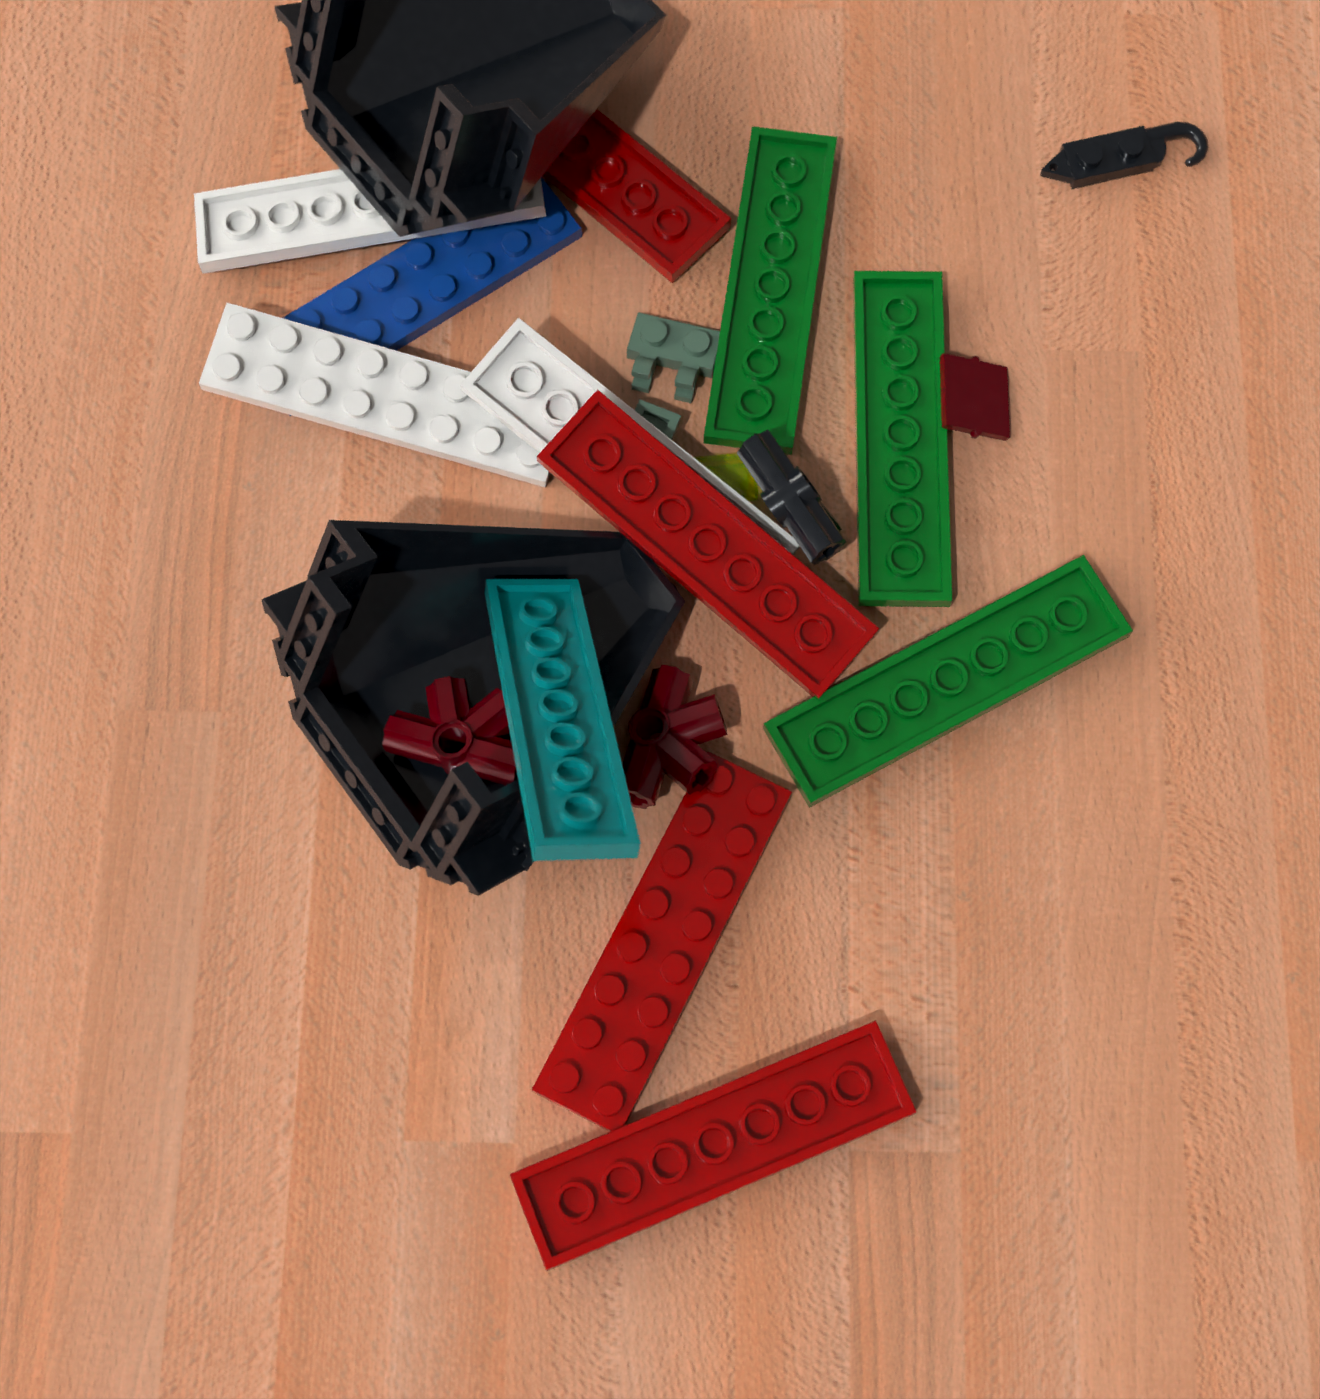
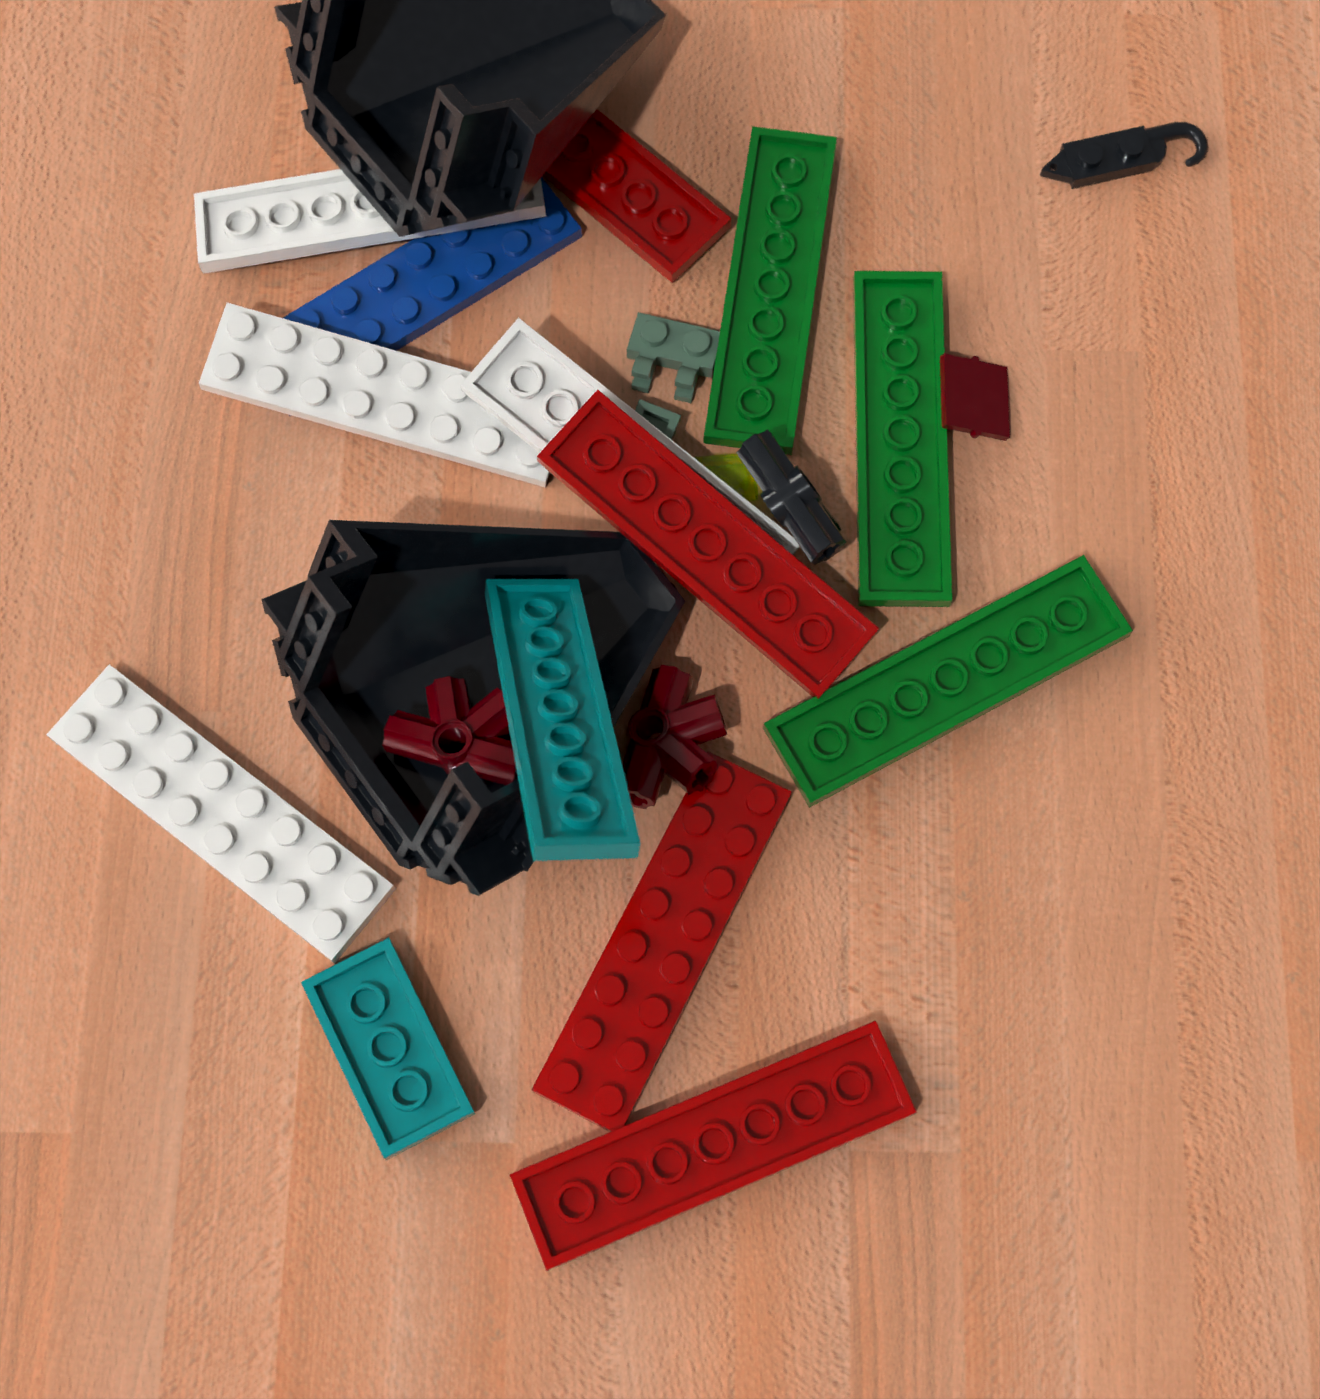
(222, 813): none -> white plate
(387, 1049): none -> teal plate

